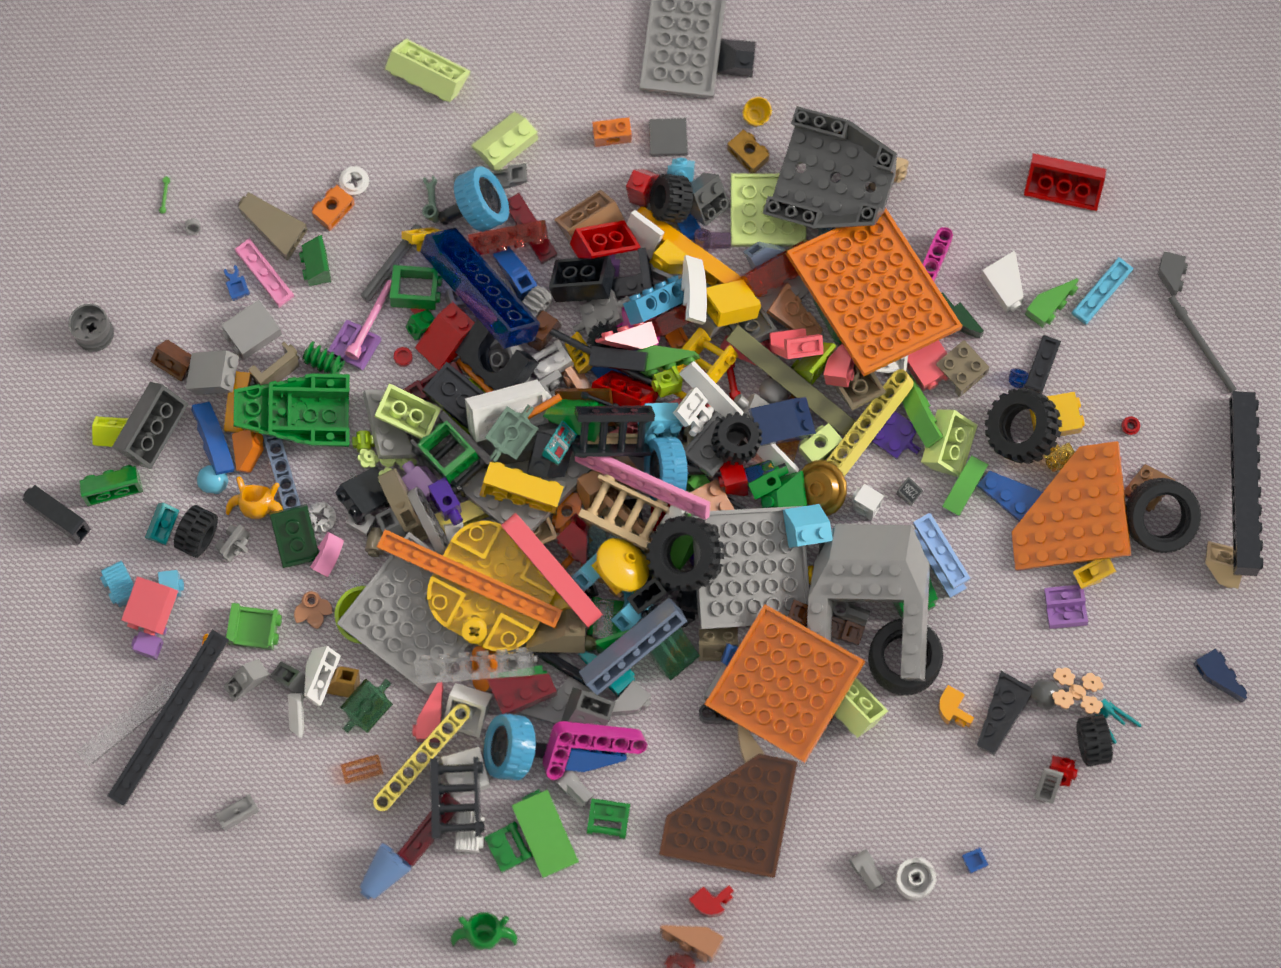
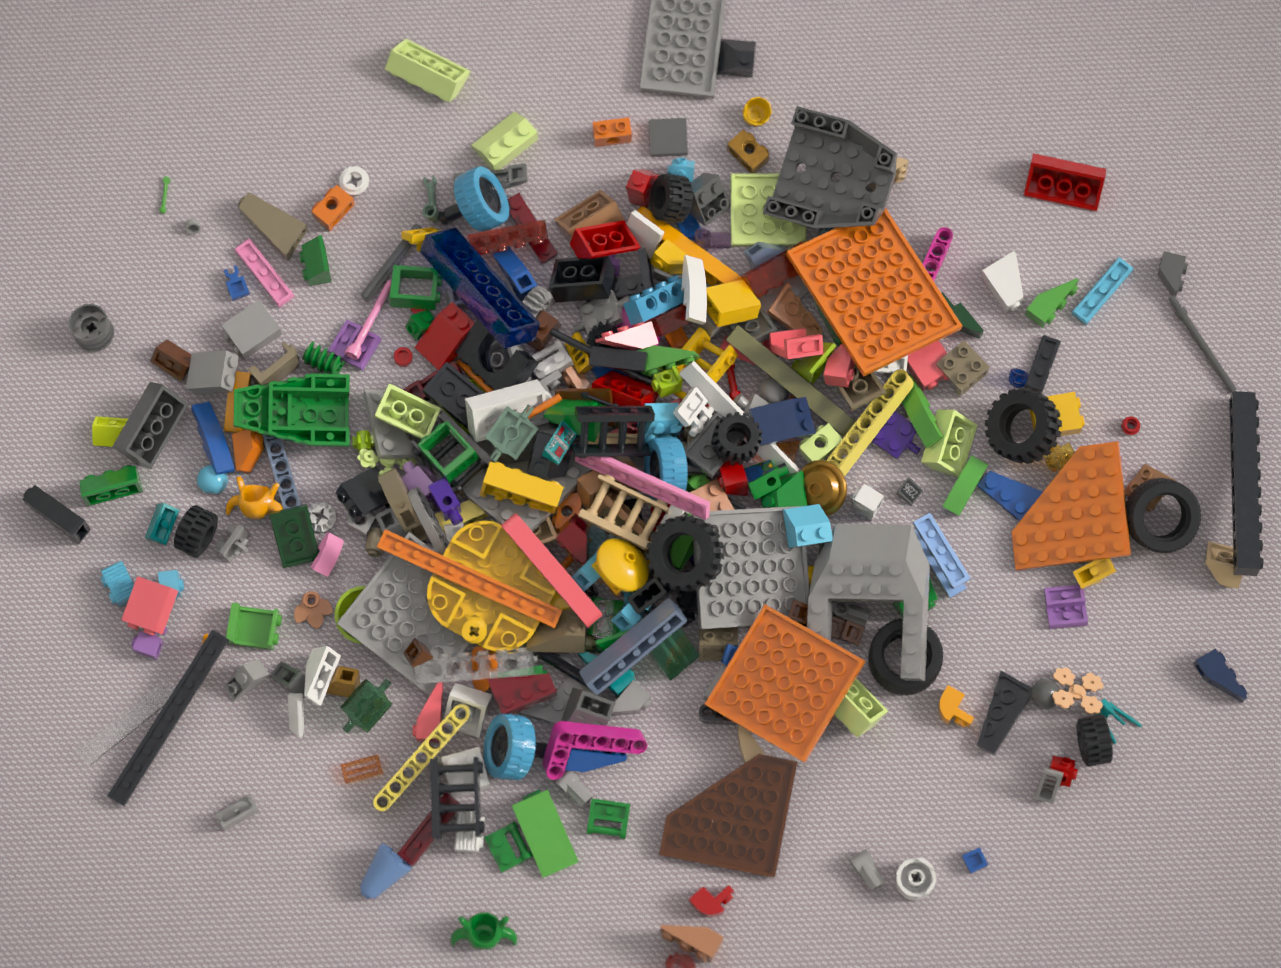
(417, 653): none -> reddish brown slope

